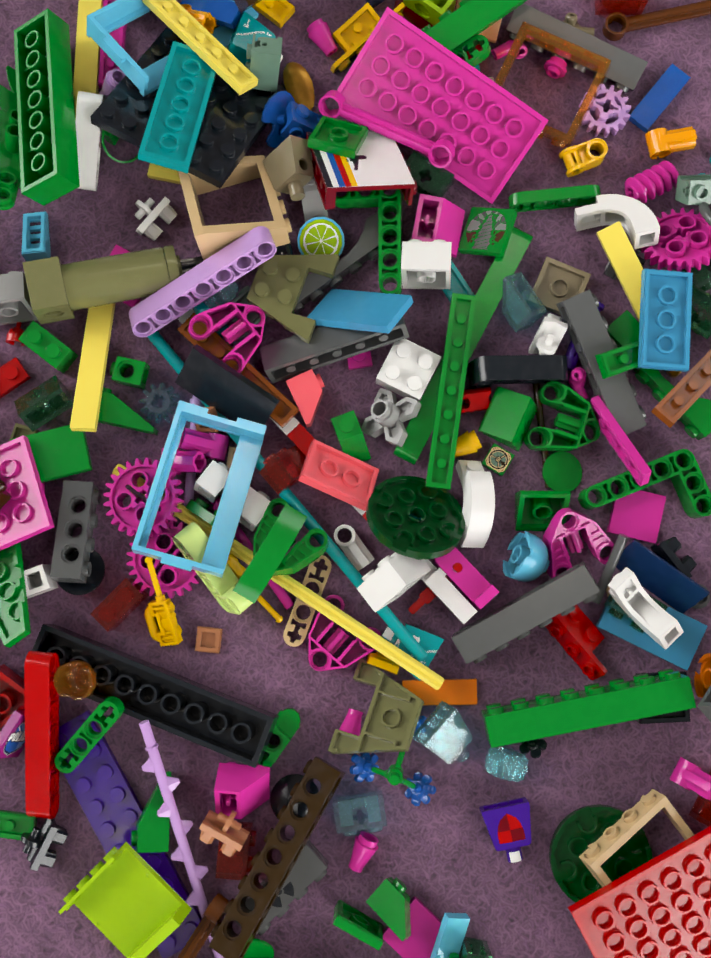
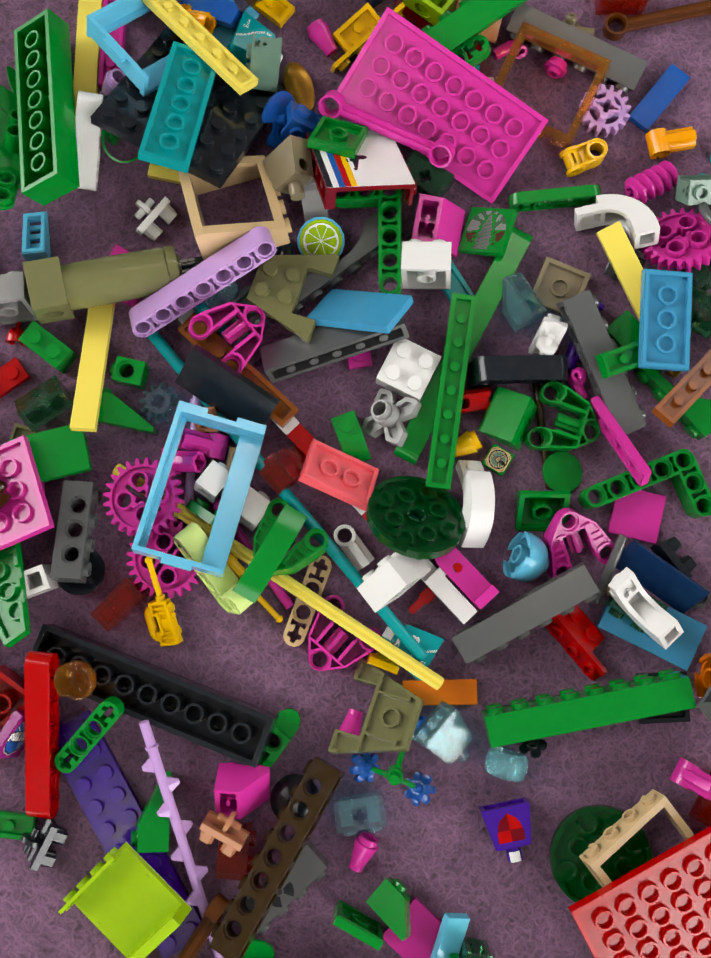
(208, 639): nougat tile -> none
(307, 394): coral slope -> none

